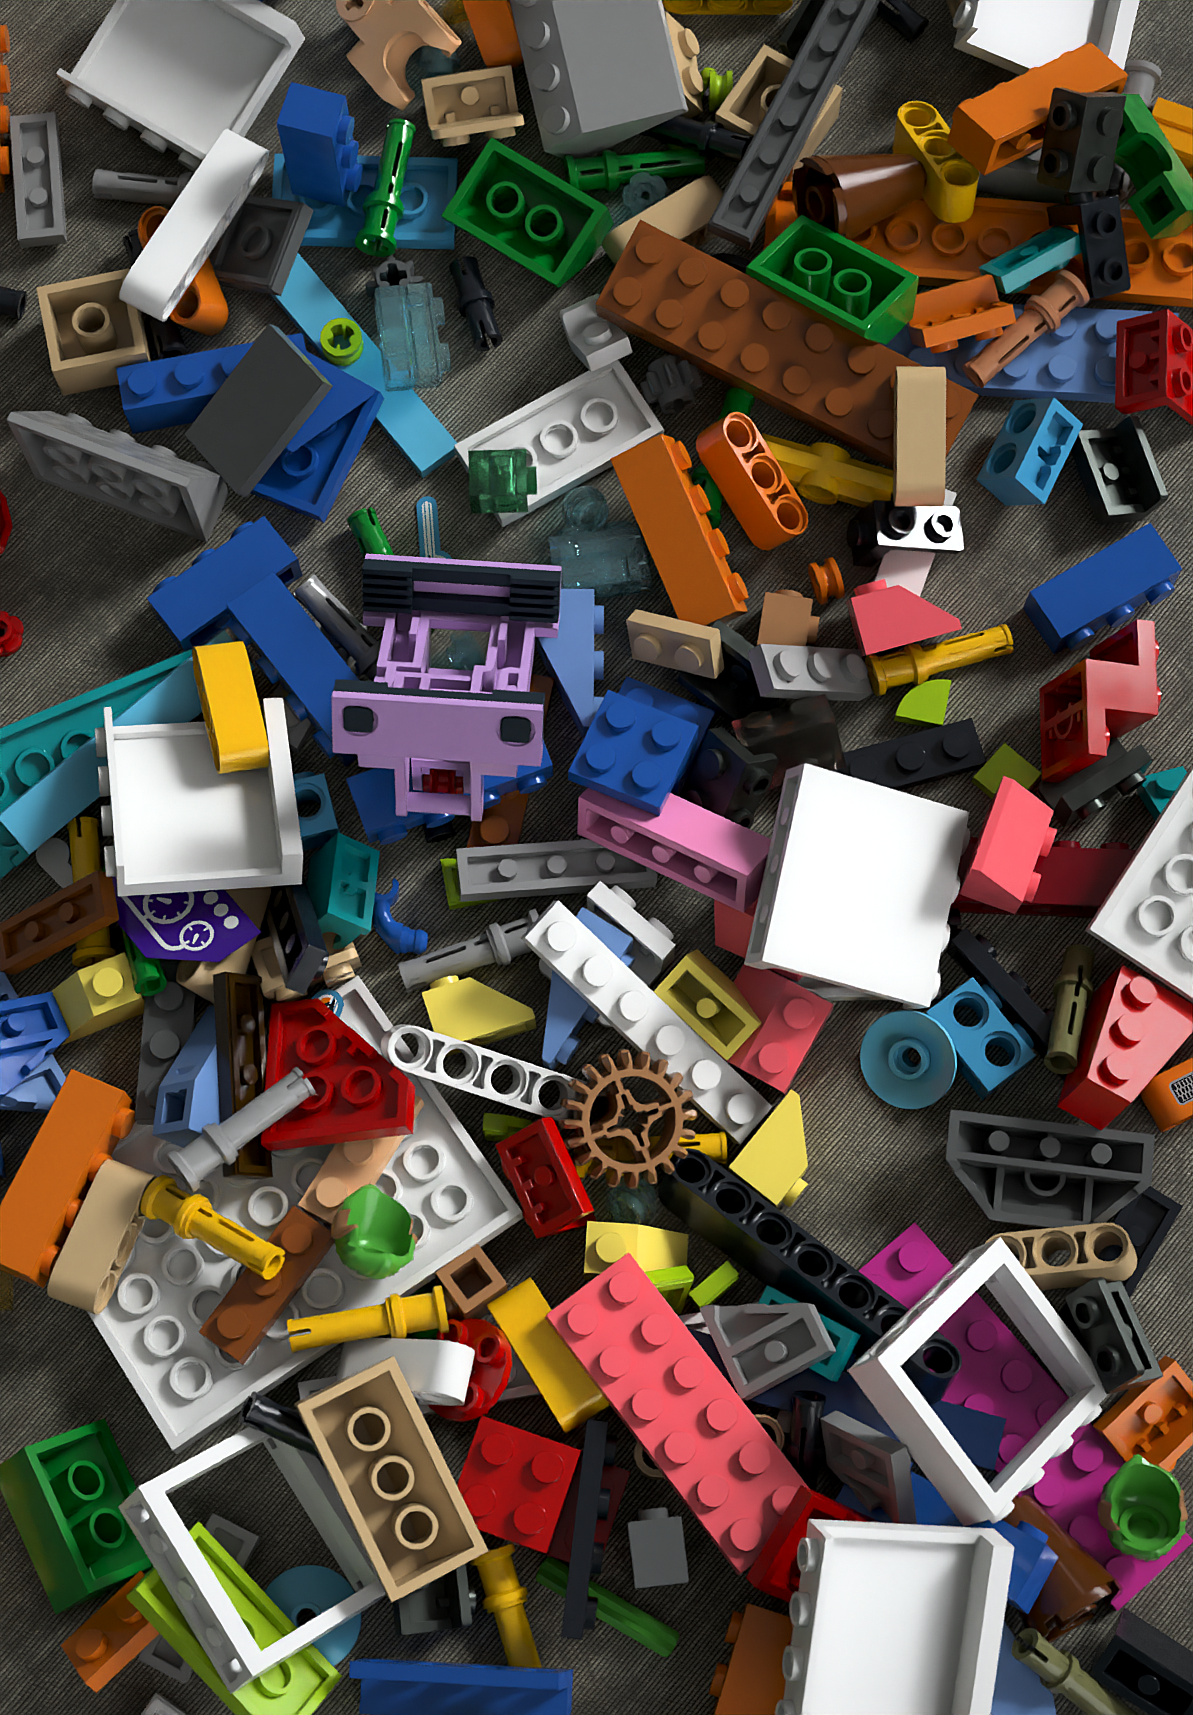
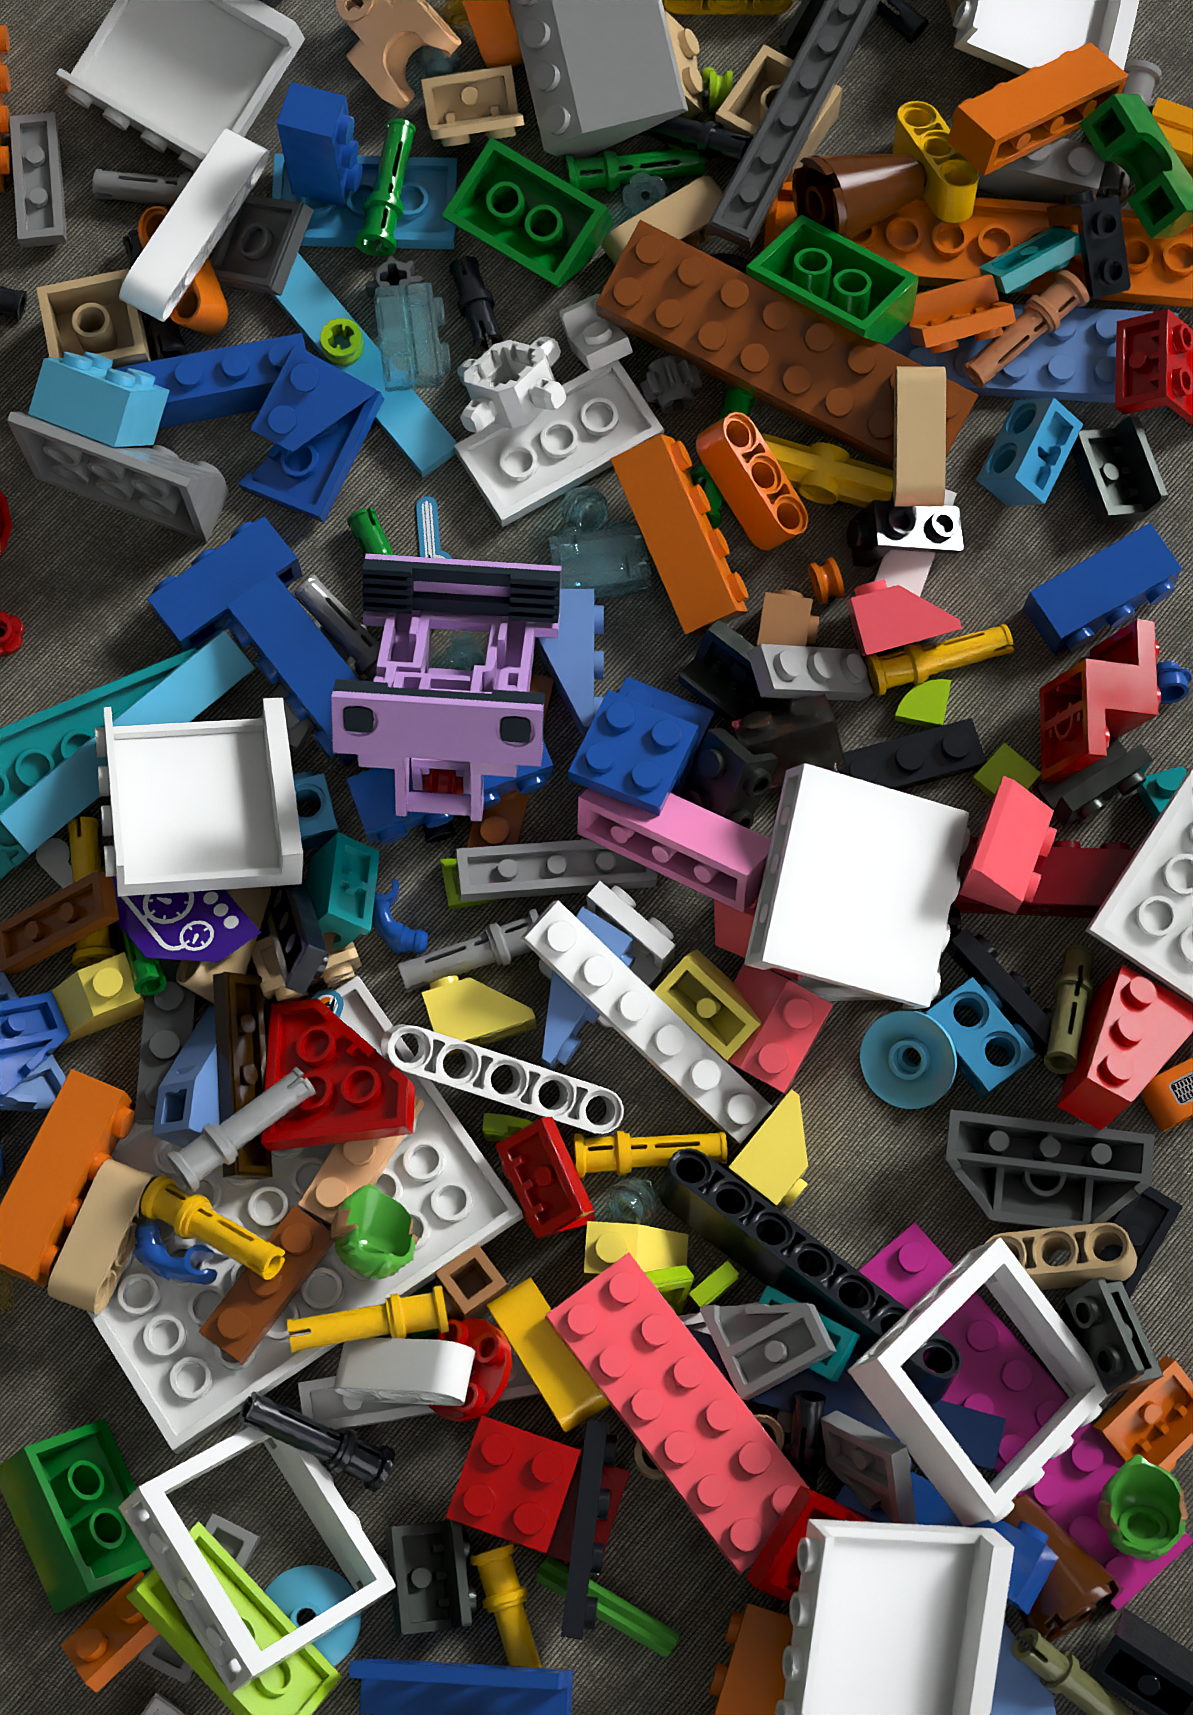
(99, 400): none -> medium azure brick
(155, 1256): none -> blue piece
(230, 707): yellow beam -> none
(258, 410): dark grey tile -> none
(391, 1478): tan slope -> none
(500, 481): clear green brick -> none
(511, 384): none -> white piece
(637, 1138): medium nougat gear -> none
(657, 1549): dark grey brick -> none
(675, 644): tan plate -> none
(1080, 140): pearl dark grey bracket -> none
(1172, 681): none -> blue plate

